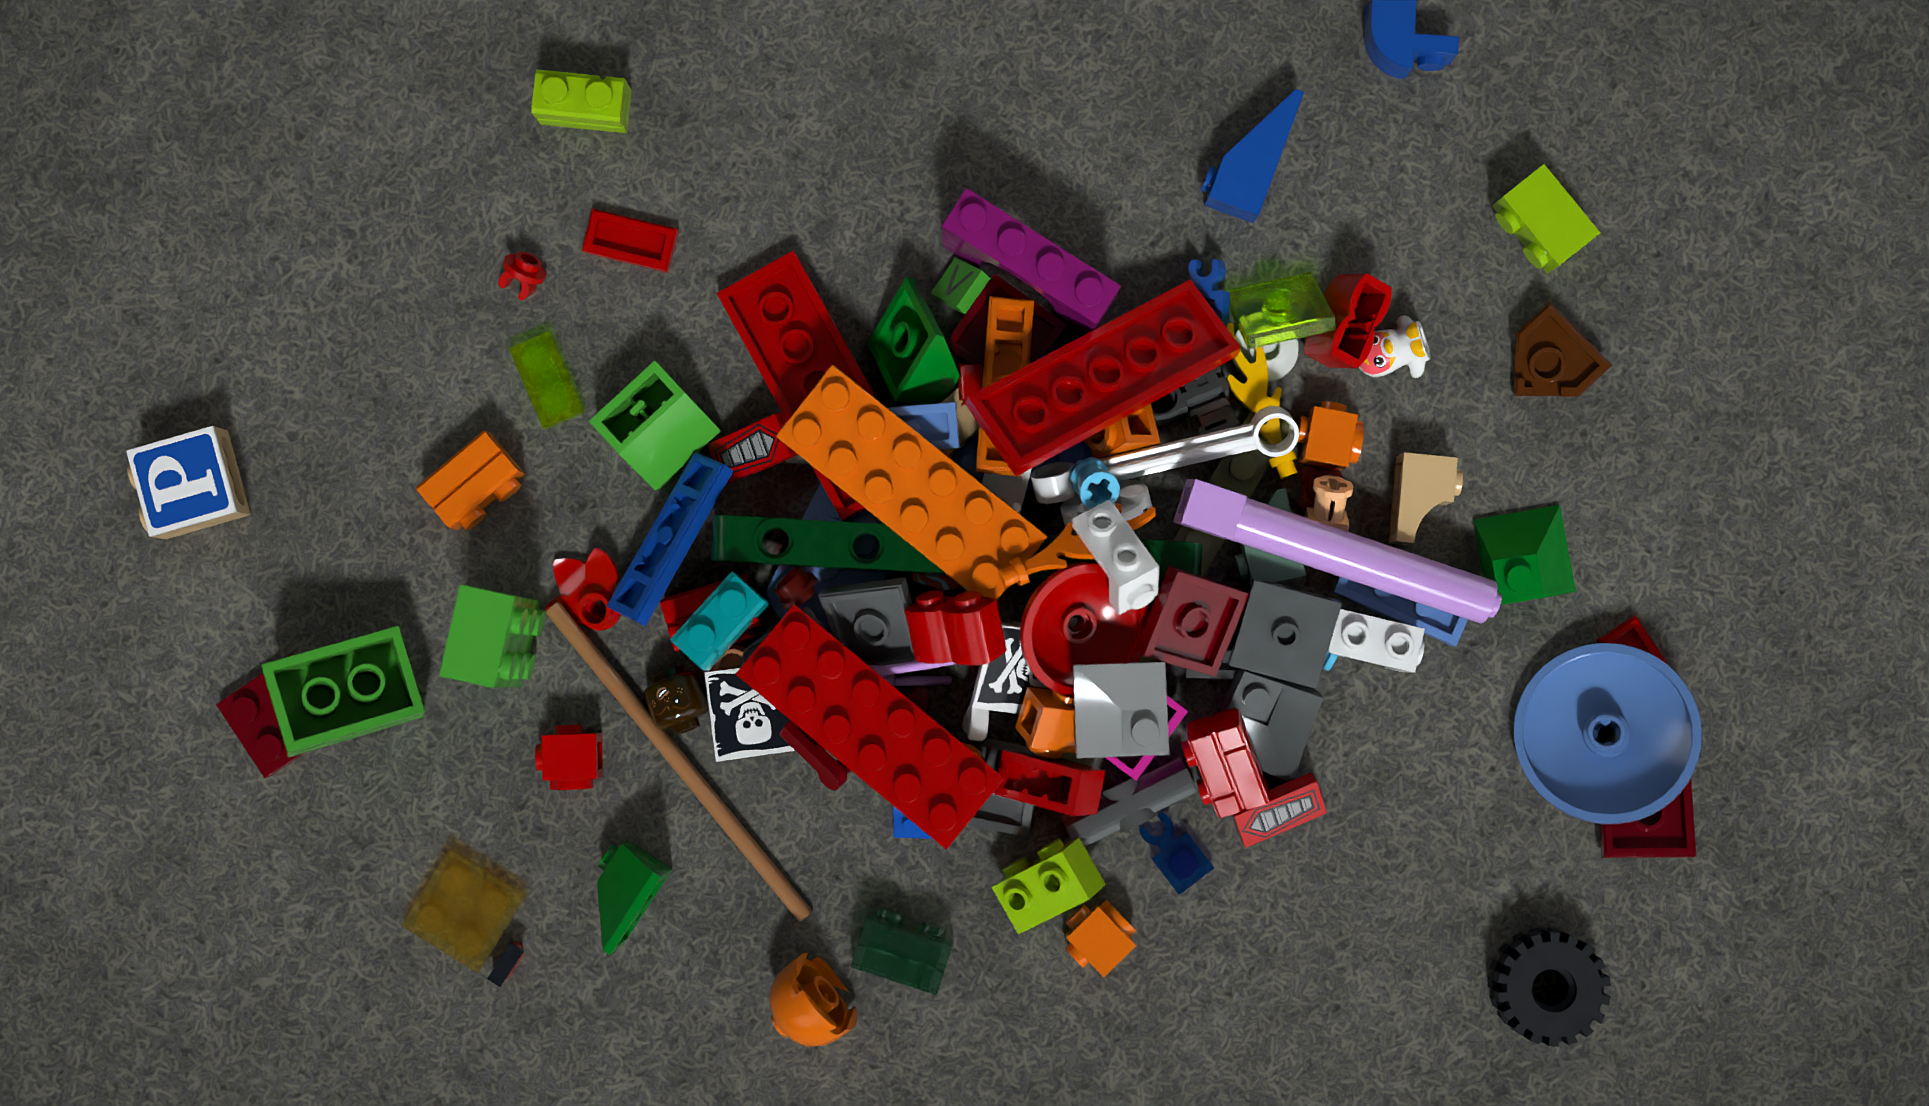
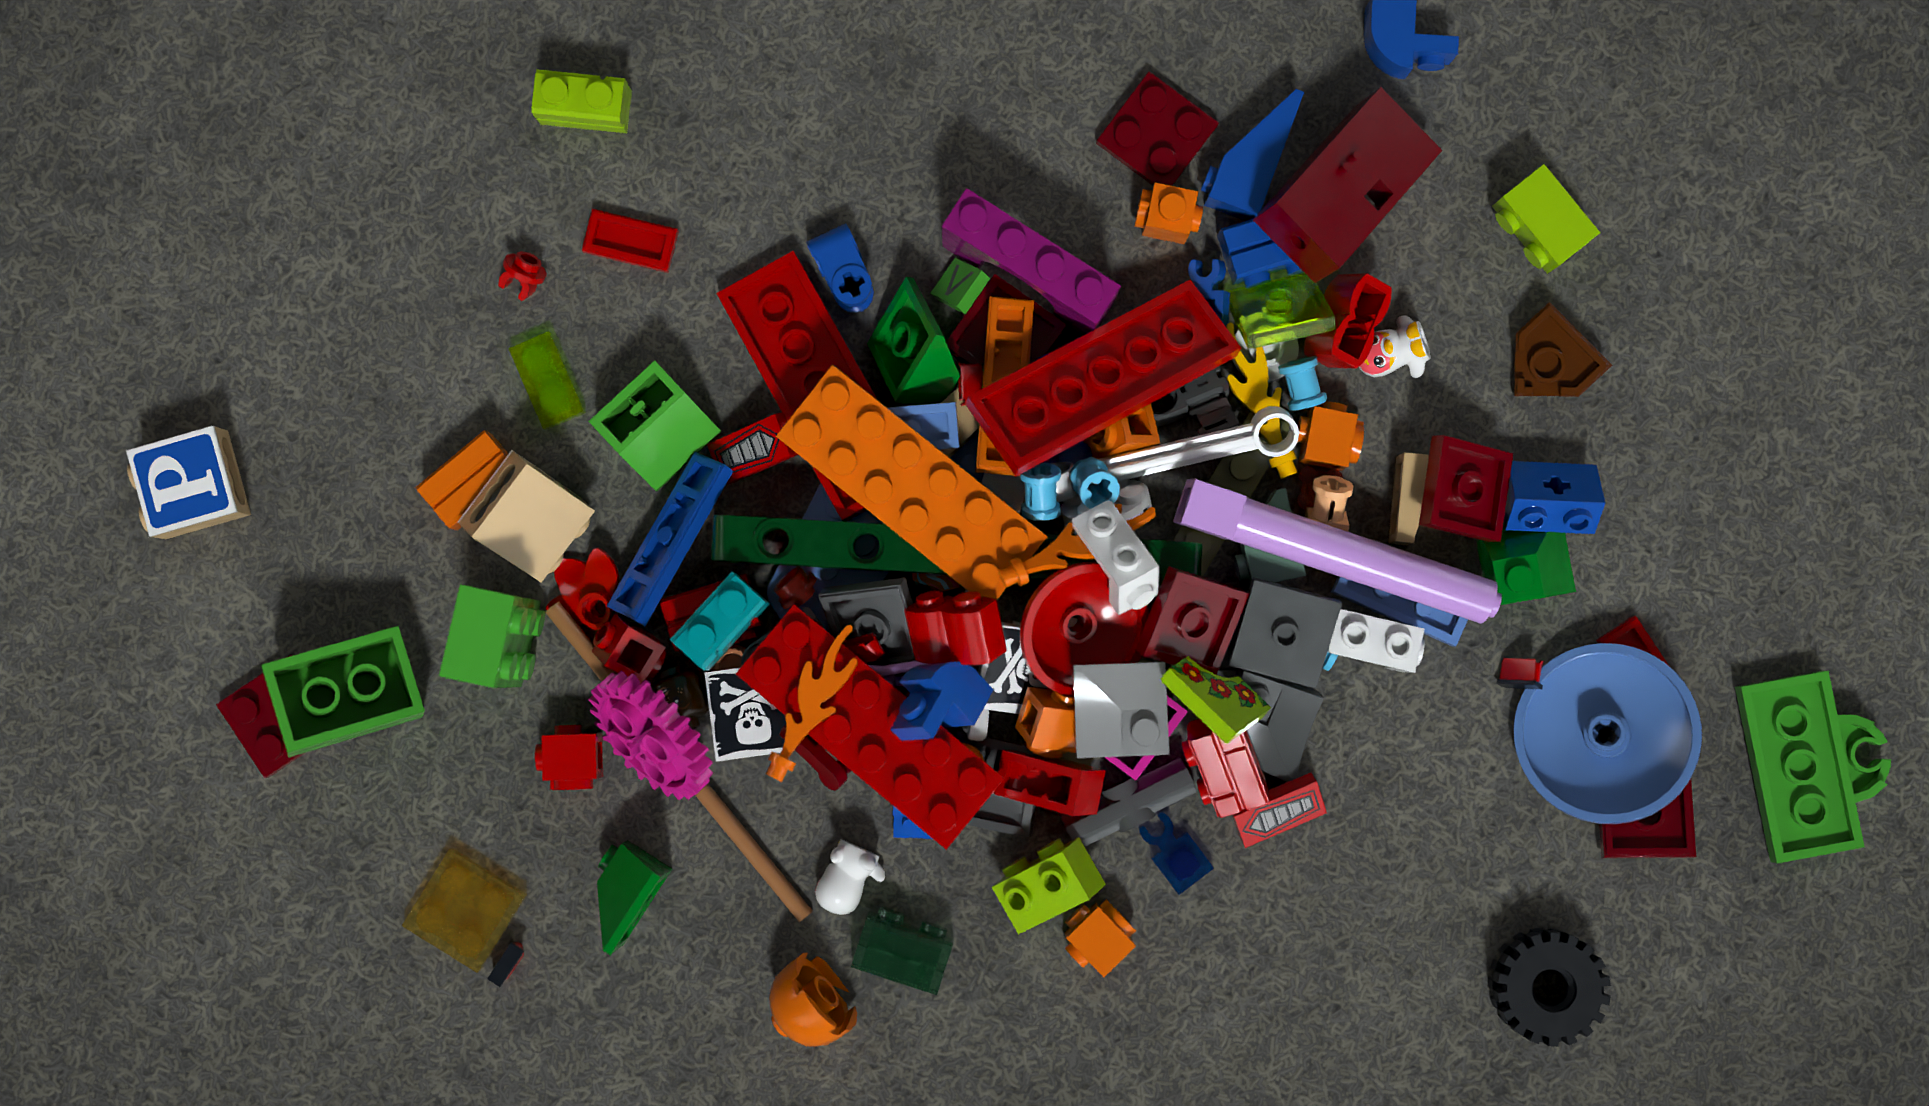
(526, 517): none -> tan piece
(628, 649): none -> red brick
(651, 735): none -> dark pink gear
(810, 697): none -> orange piece
(840, 263): none -> blue piece
(844, 878): none -> white animal
(867, 649): none -> red piece
(938, 696): none -> blue brick
(1041, 492): none -> medium azure bush
(1157, 132): none -> dark red plate
(1168, 213): none -> orange brick
(1220, 702): none -> lime tile
(1252, 254): none -> blue brick
(1302, 383): none -> medium azure bush
(1347, 185): none -> dark red brick
(1466, 488): none -> dark red plate
(1520, 673): none -> red piece
(1554, 498): none -> blue brick
(1807, 765): none -> bright green plate

